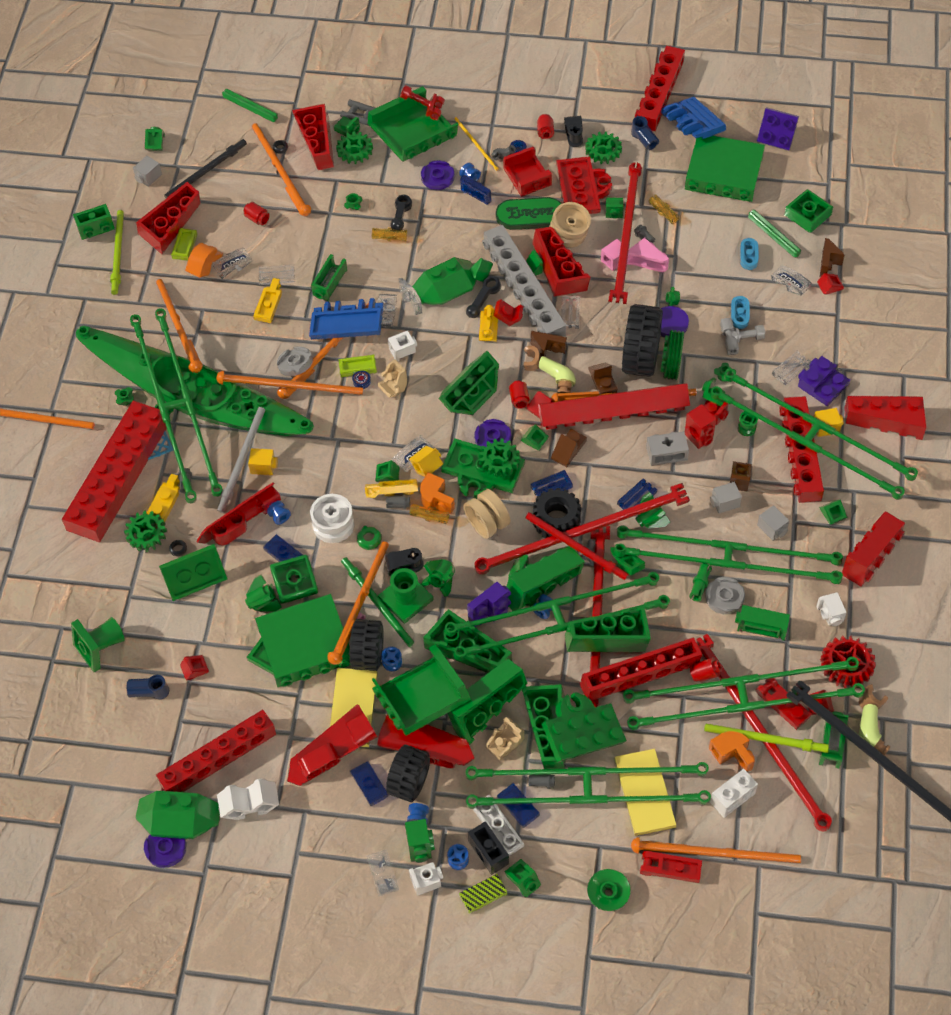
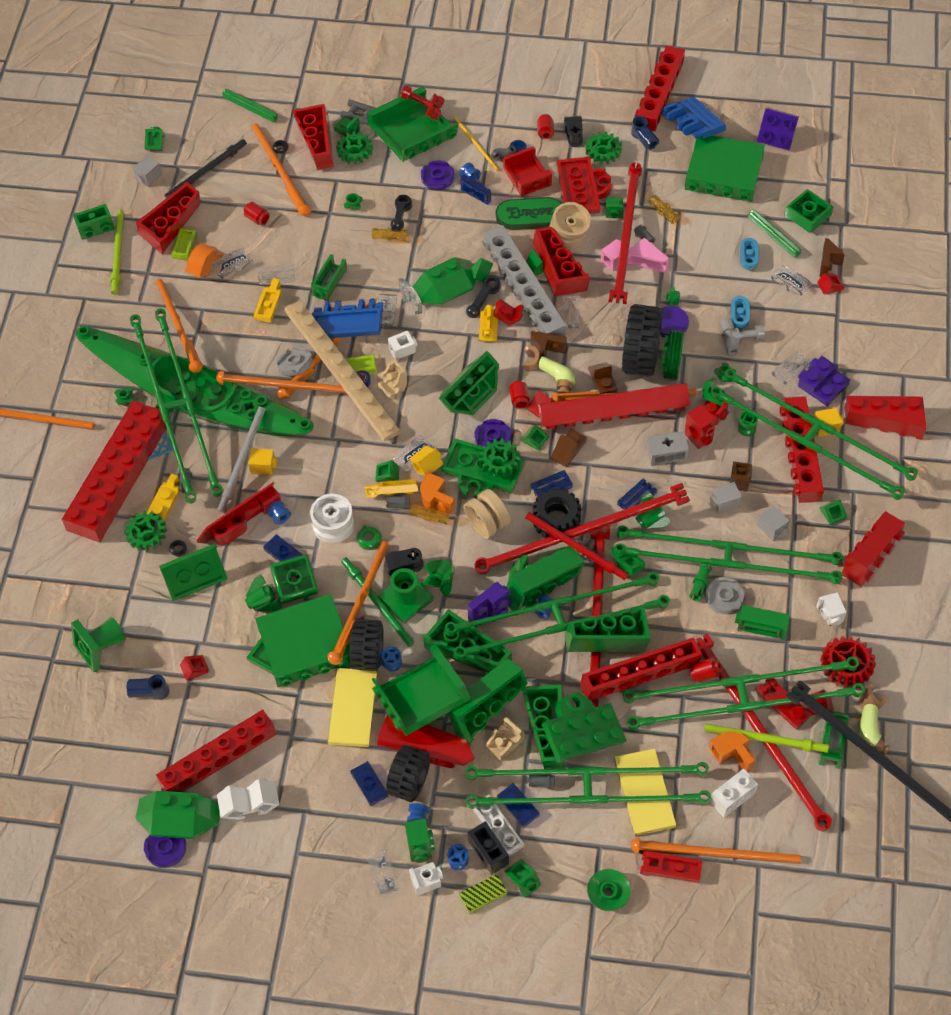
(333, 744): red panel -> none
(342, 371): none -> tan plate

